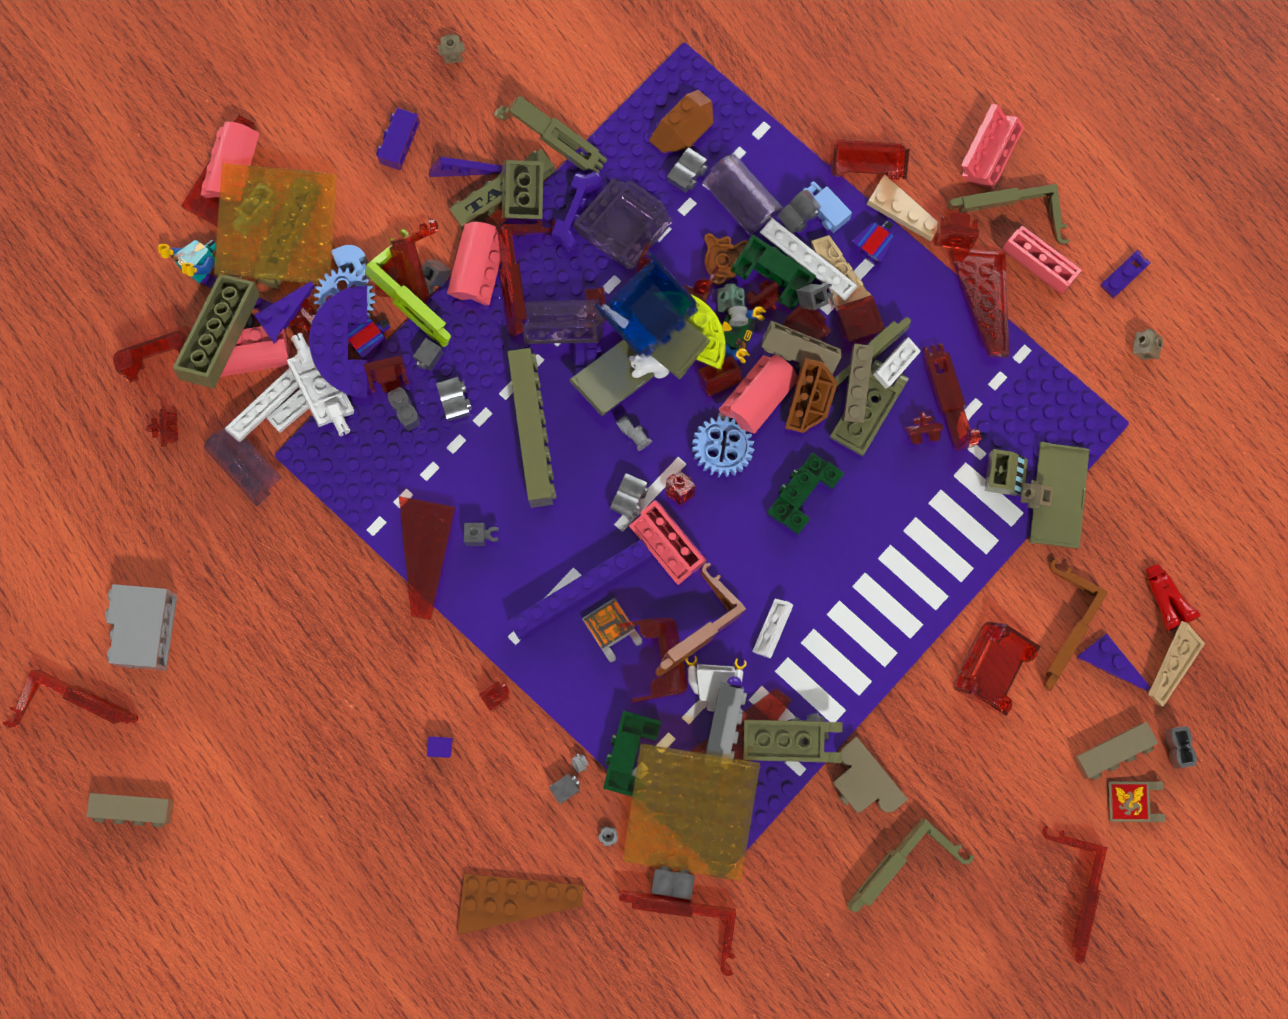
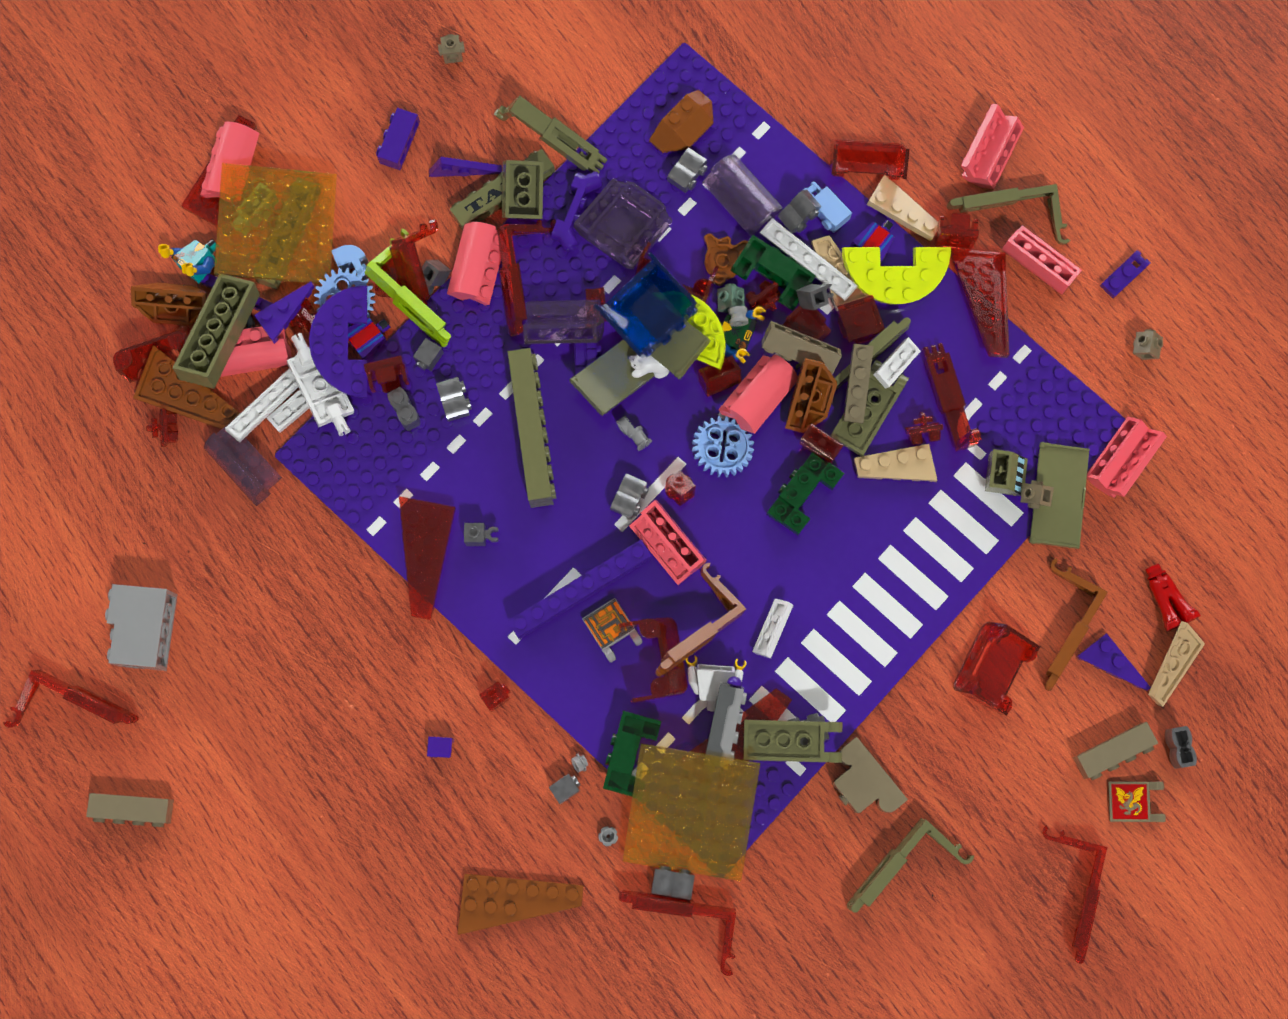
(163, 389): none -> dark orange wing
(168, 302): none -> dark orange wedge
(821, 444): none -> clear red brick
(896, 283): none -> neon yellow plate
(905, 464): none -> tan wing
(1125, 457): none -> coral brick

